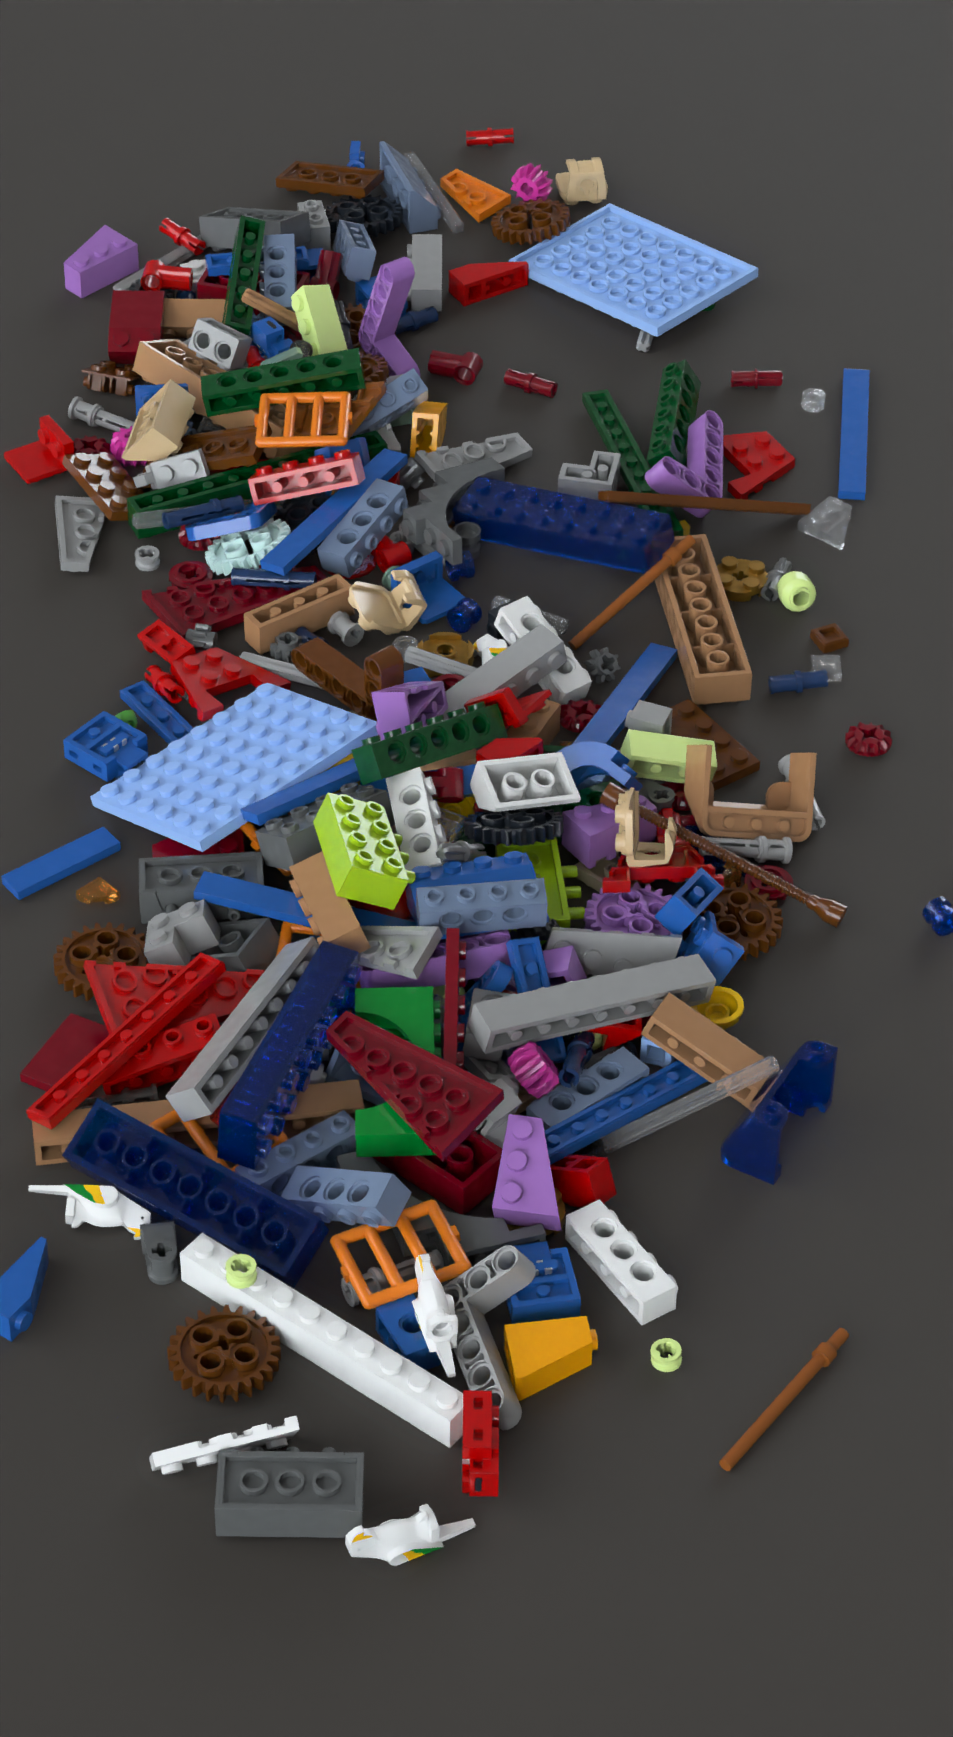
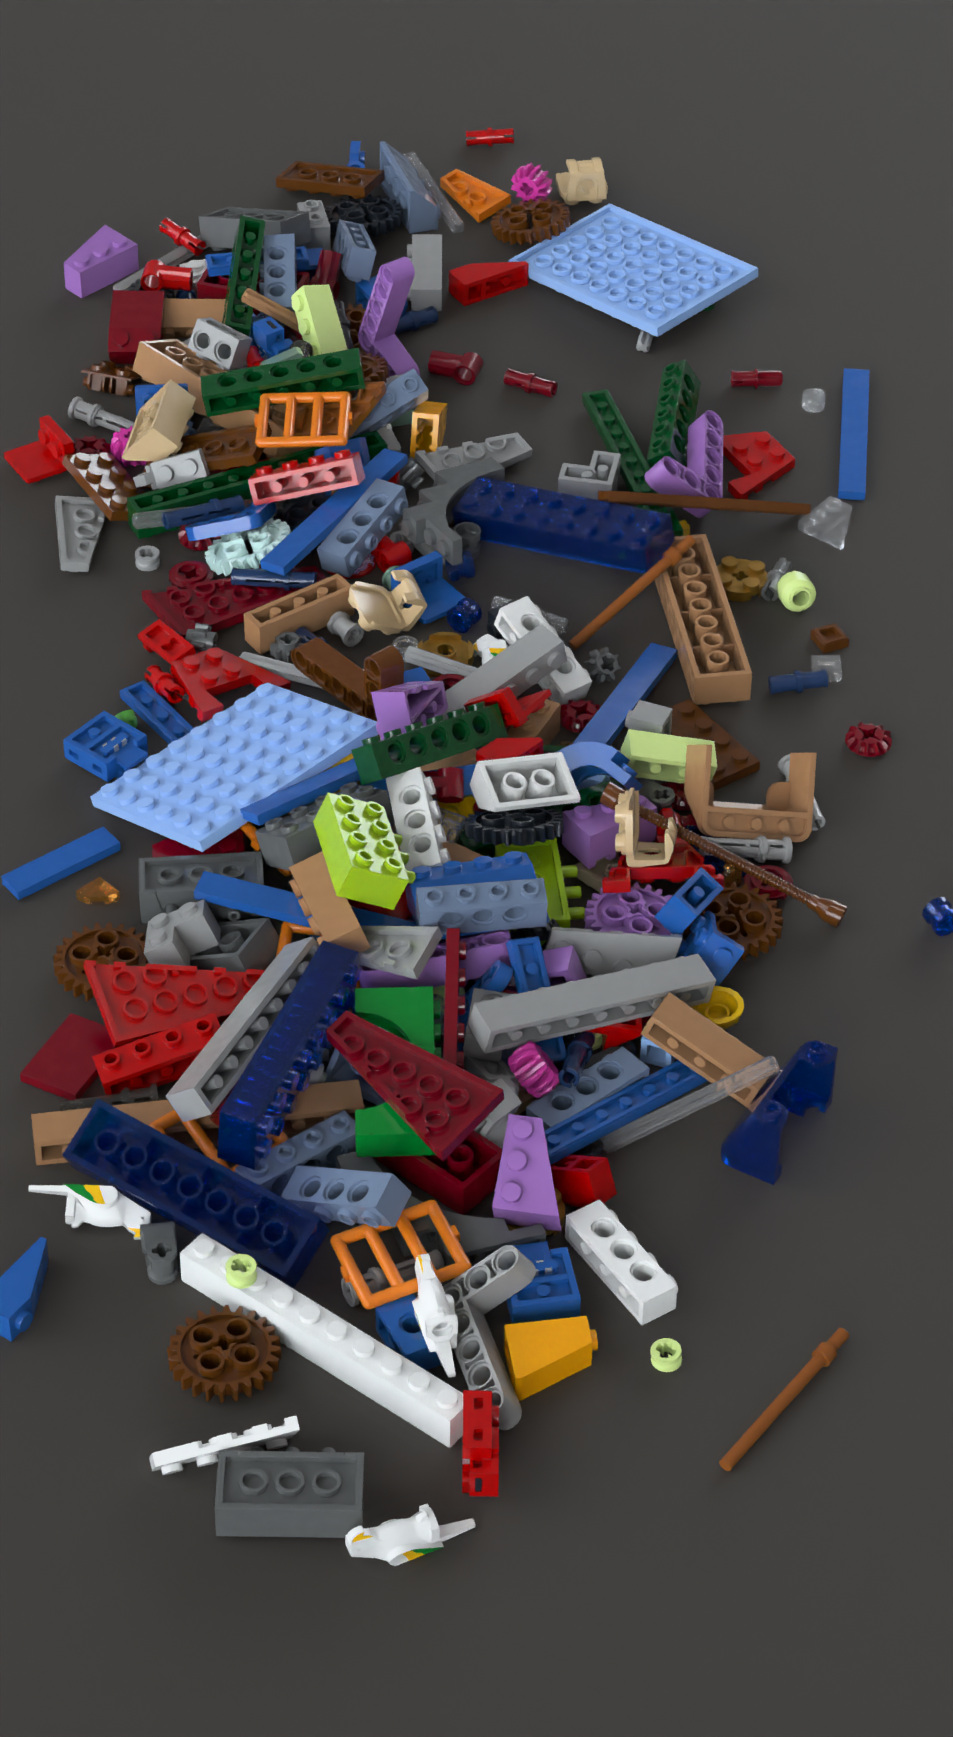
(125, 1041): red tile -> none
(459, 851): flat silver axle -> none

